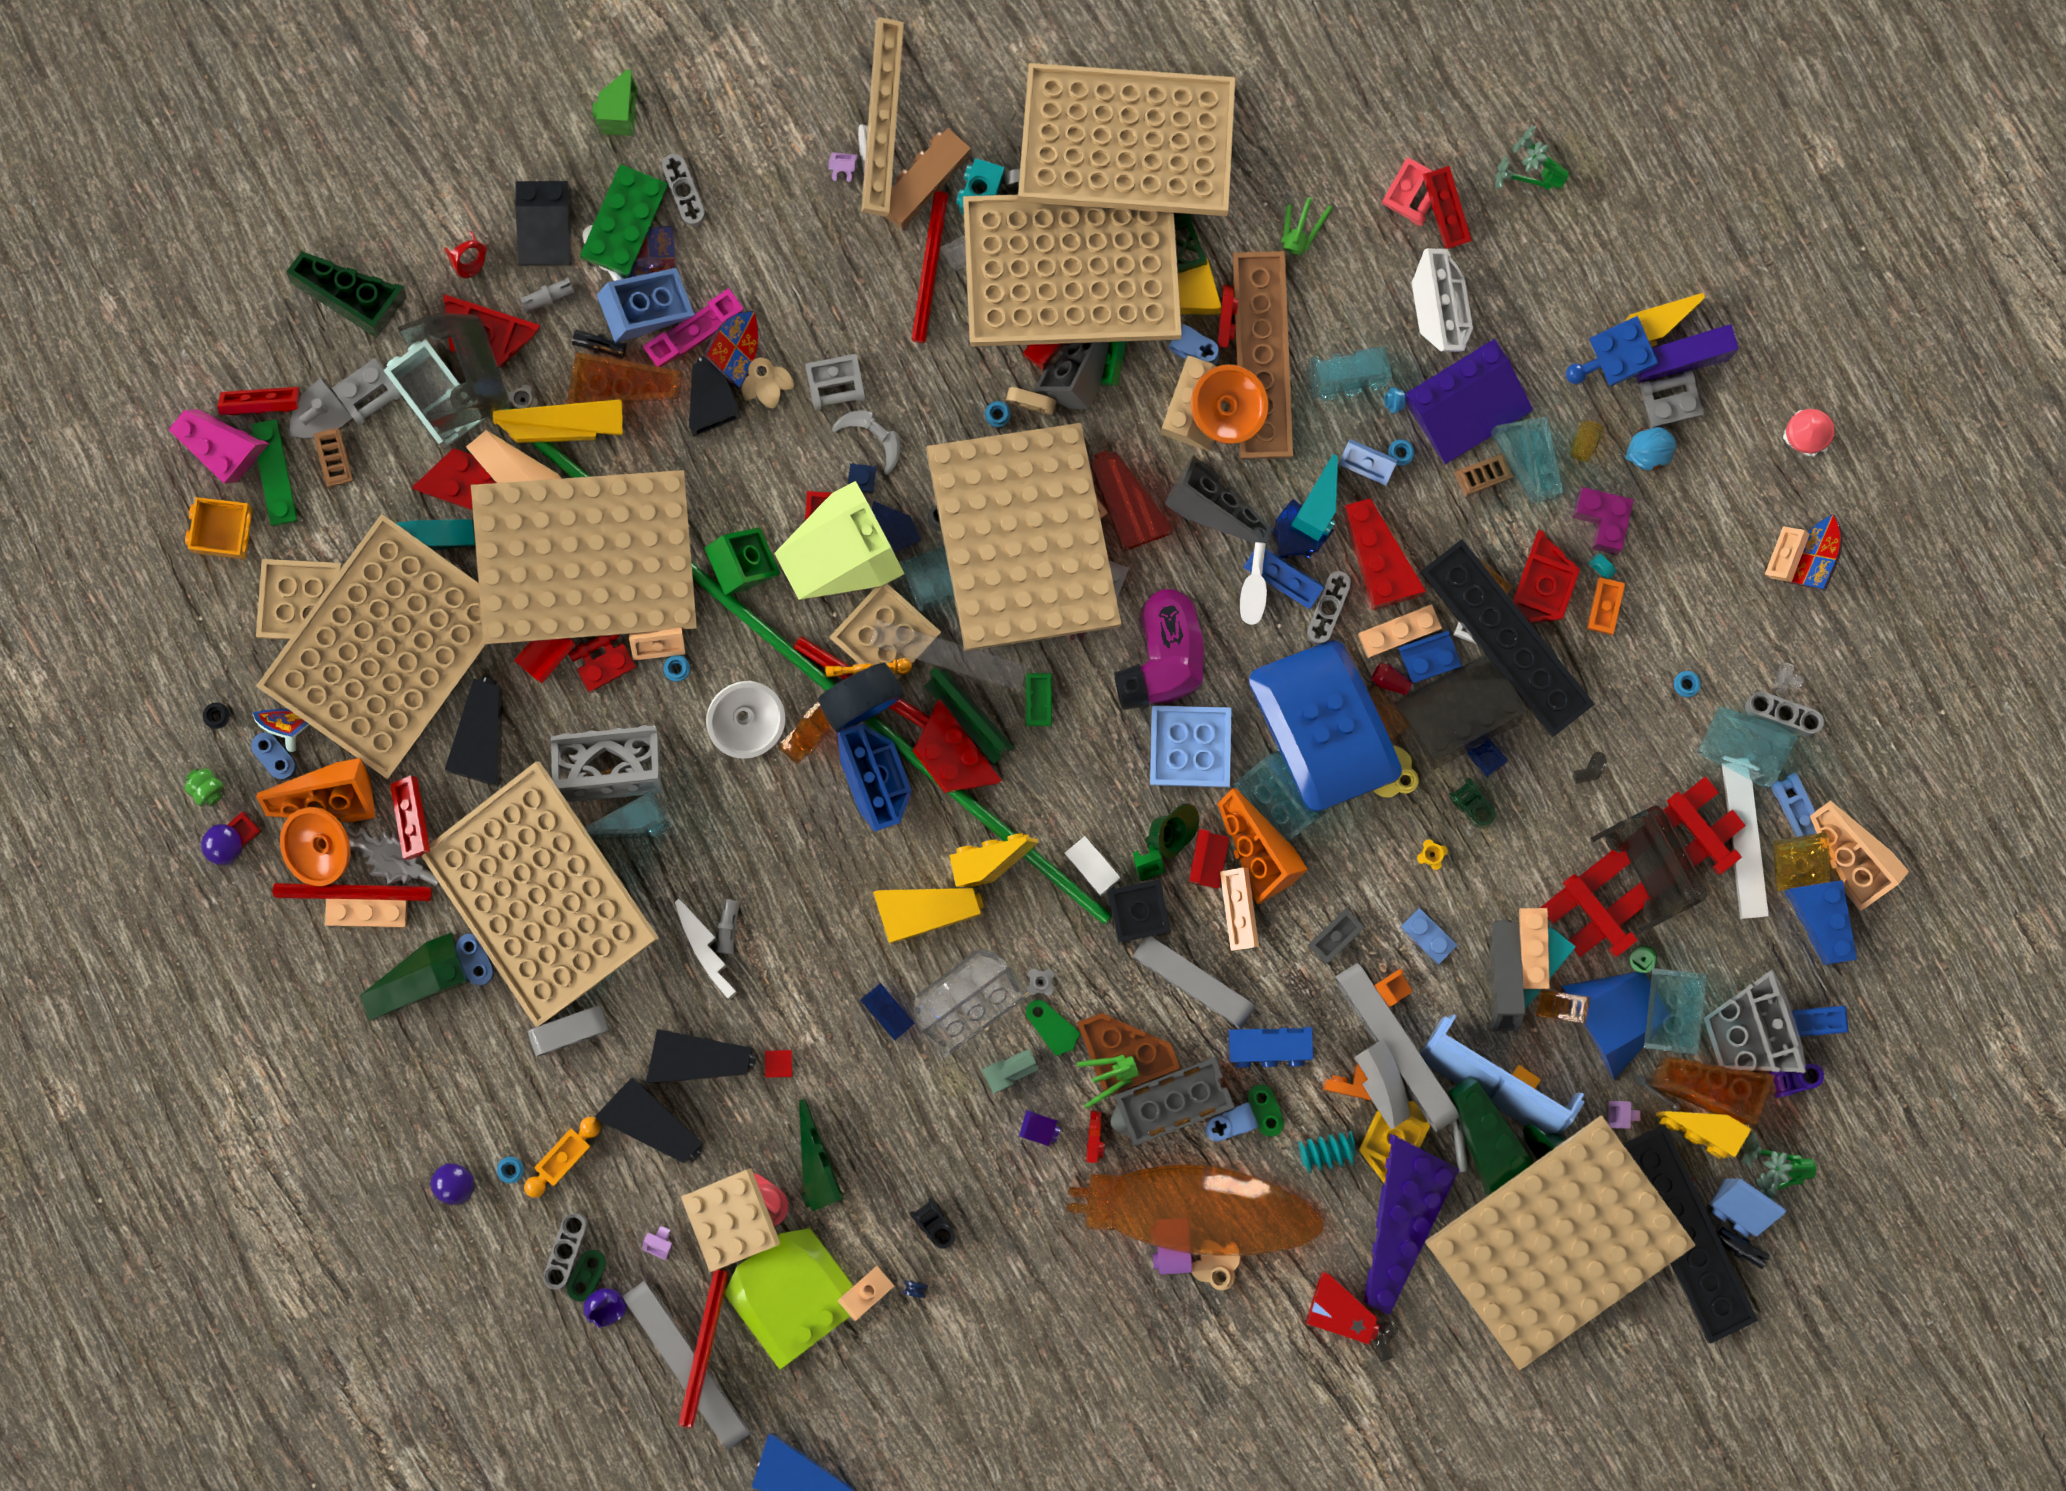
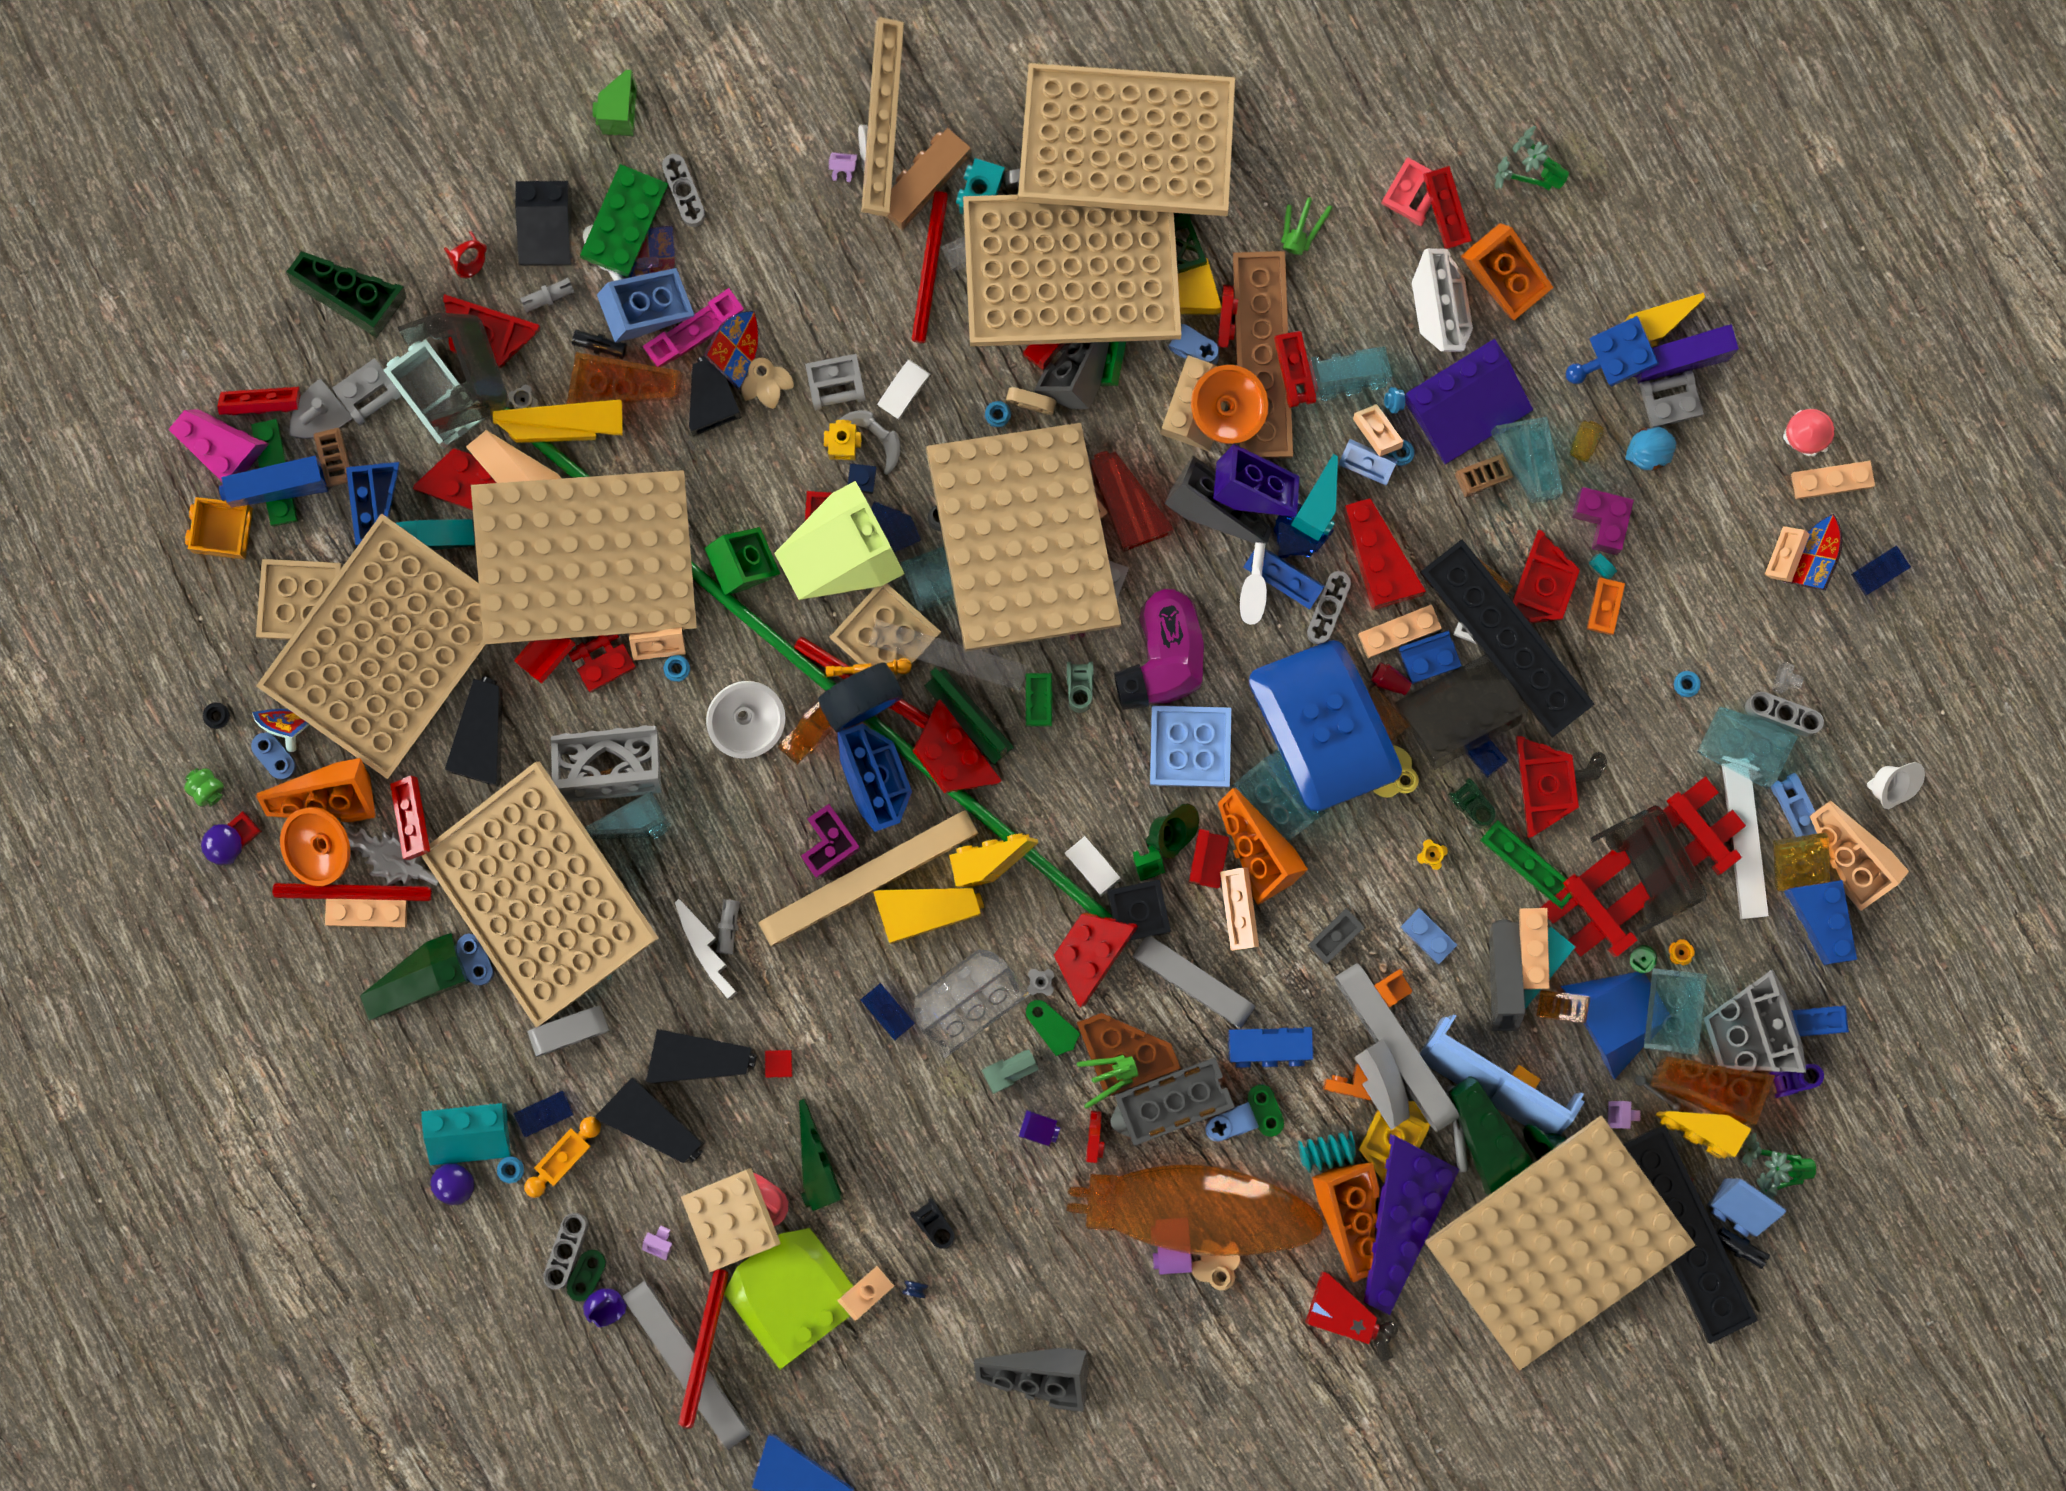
(274, 483): none -> blue slope
(370, 494): none -> blue wedge
(466, 1133): none -> teal slope
(543, 1114): none -> clear blue plate
(836, 843): none -> magenta brick
(842, 449): none -> yellow brick
(868, 878): none -> tan beam
(903, 389): none -> white slope
(1048, 1374): none -> dark grey wedge
(1080, 681): none -> sand green piece
(1090, 952): none -> red wing
(1255, 484): none -> dark purple slope
(1295, 368): none -> red plate
(1349, 1206): none -> orange wedge
(1378, 430): none -> light nougat plate
(1507, 270): none -> orange slope
(1525, 862): none -> green tile
(1546, 784): none -> red wing
(1683, 945): none -> light orange plate
(1833, 480): none -> light nougat plate
(1881, 570): none -> clear blue plate
(1897, 784): none -> white piece

